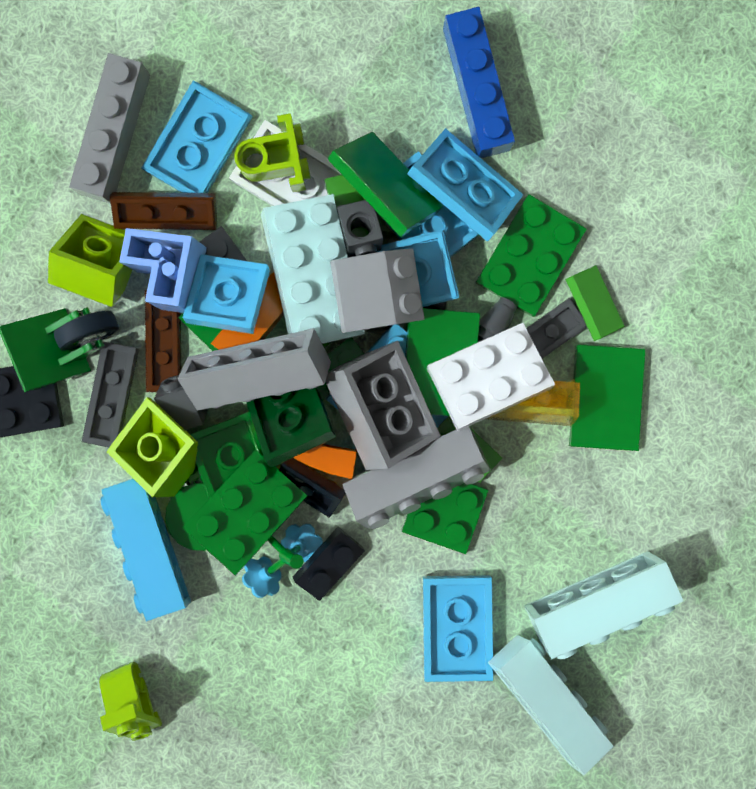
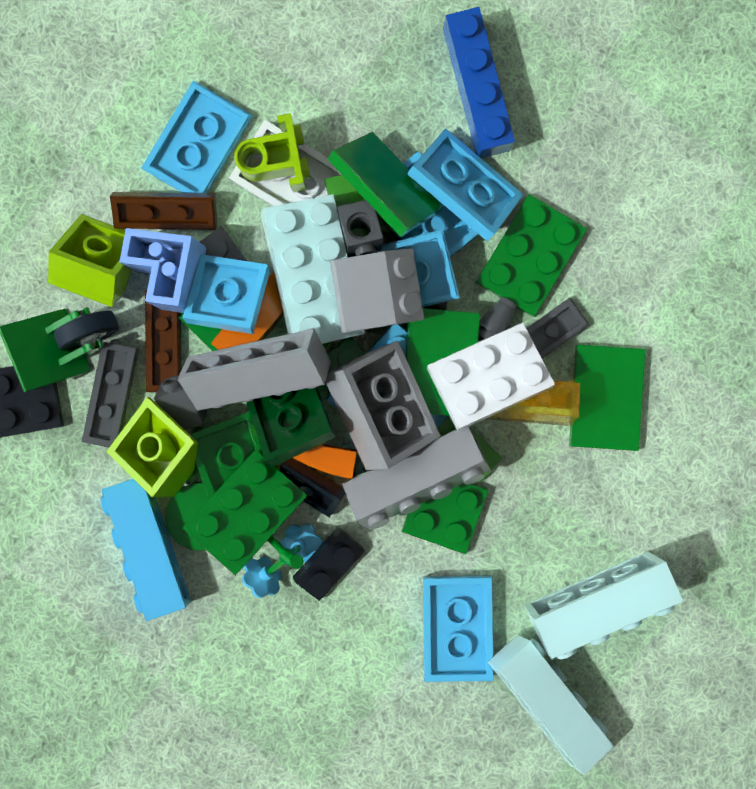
(110, 128): light grey brick -> none
(127, 703): lime pin -> none
(595, 303): bright green tile -> none

